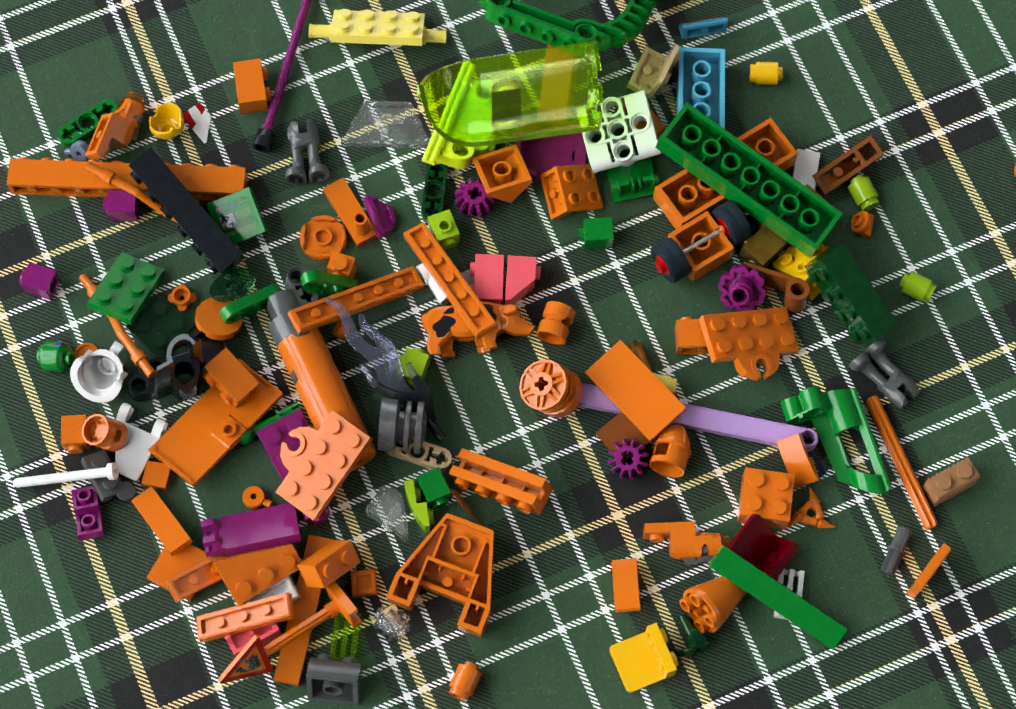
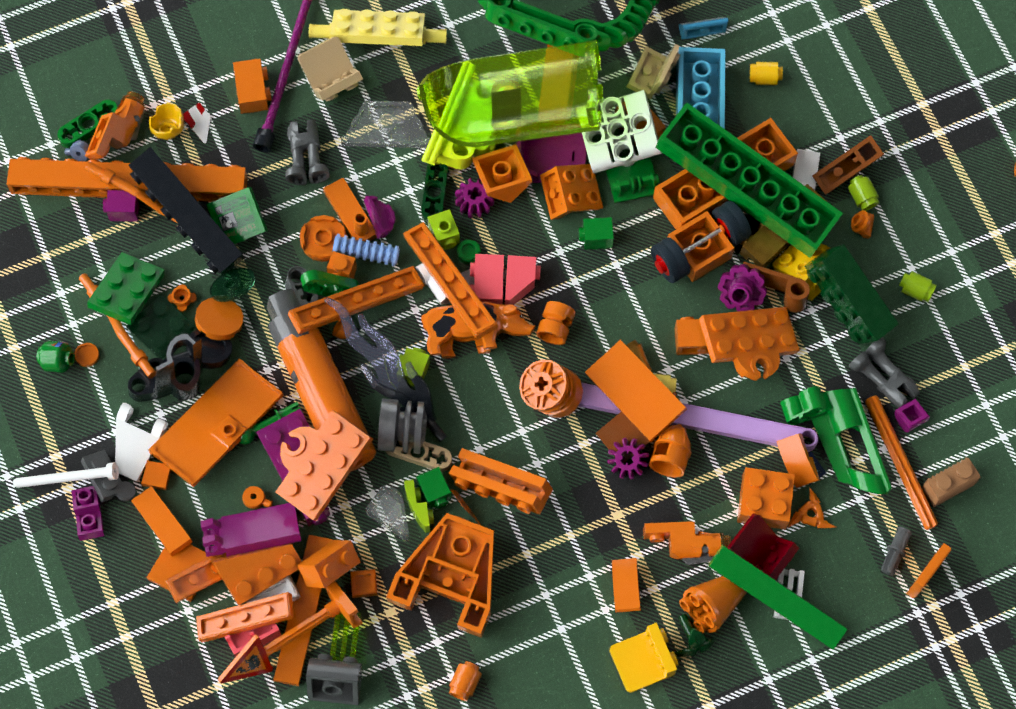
(39, 281): magenta brick -> none
(72, 434): orange brick -> none
(99, 374): white helmet -> none
(104, 432): orange wheel -> none
(230, 378): orange brick -> none
(248, 304): green beam -> none
(329, 69): none -> tan bracket
(366, 250): none -> light blue piece
(392, 622): clear head -> none
(466, 251): none -> green tile
(911, 415): none -> magenta brick

